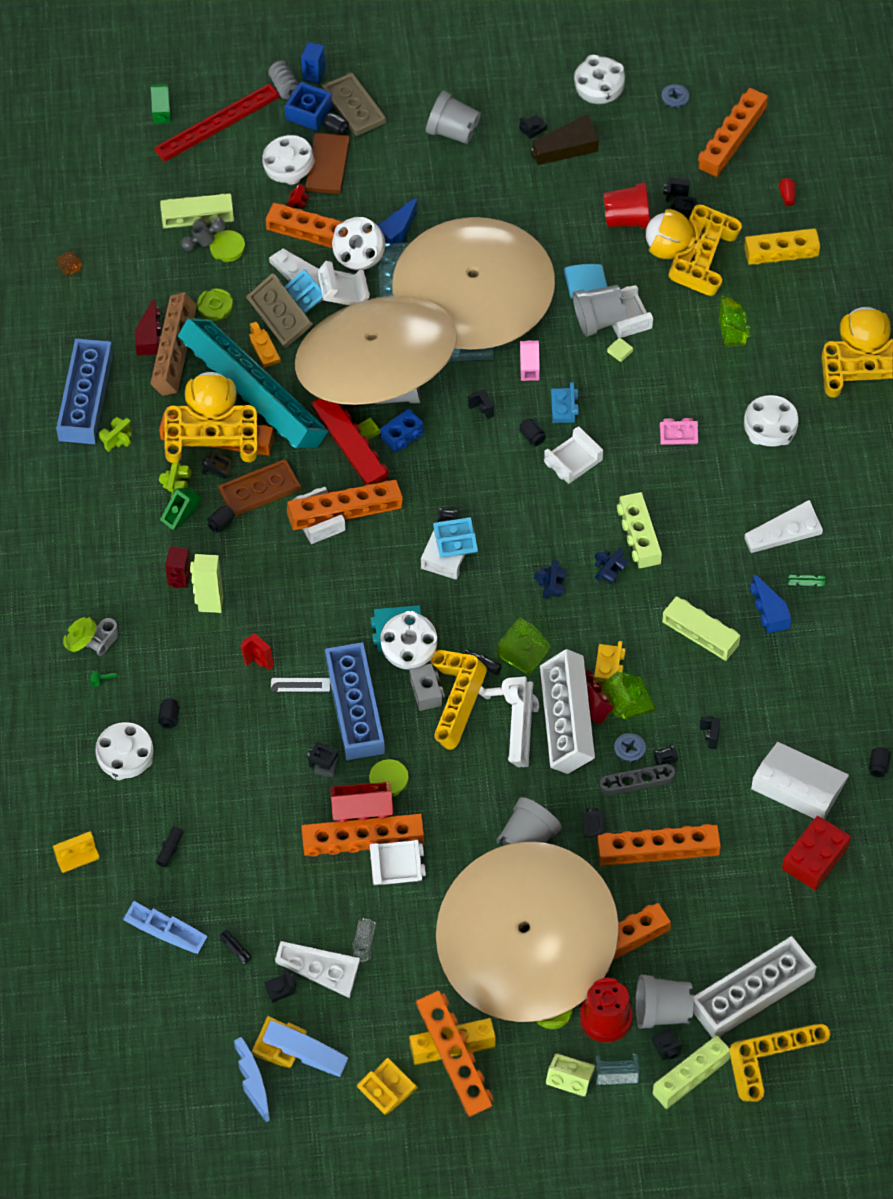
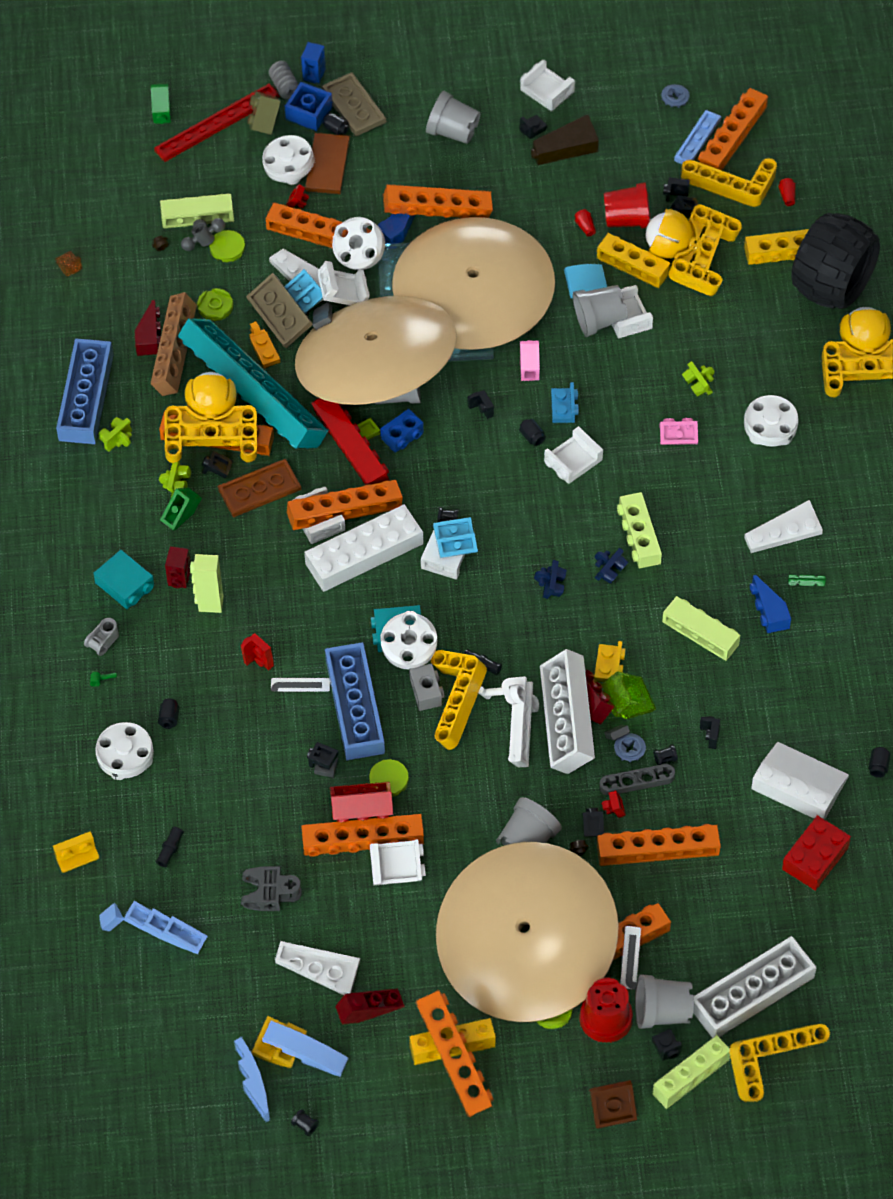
(80, 634): lime tile -> none
(110, 918): none -> light blue slope
(124, 579): none -> teal brick
(160, 243): none -> dark brown plate
(220, 518): black brick -> none
(235, 947): black axle -> none
(264, 112): none -> olive brick
(278, 888): none -> dark grey piece
(281, 986): black bracket -> none
(305, 1122): none -> black bush
(322, 315): none -> dark grey tile
(363, 548): none -> white brick
(364, 939): clear piece -> none
(368, 1005): none -> dark red slope
(387, 1086): yellow slope -> none
(437, 202): none -> orange brick
(523, 646): clear neon green slope -> none
(546, 86): none -> white panel
(570, 1074): yellowish green bracket -> none
(578, 847): none -> dark brown plate
(584, 221): none -> red cone
(599, 79): white piece -> none
(613, 1104): none -> reddish brown tile
(614, 805): none -> red tile
(617, 732): none -> dark grey tile
(617, 1071): clear light blue panel -> none
(620, 349): yellowish green tile -> none
(630, 957): none -> sticker
(633, 260): none -> yellow brick
(698, 137): none -> light blue tile
(705, 374): none -> lime hips
(729, 185): none -> yellow beam
(732, 322): clear neon green slope -> none
(835, 260): none -> black tyre

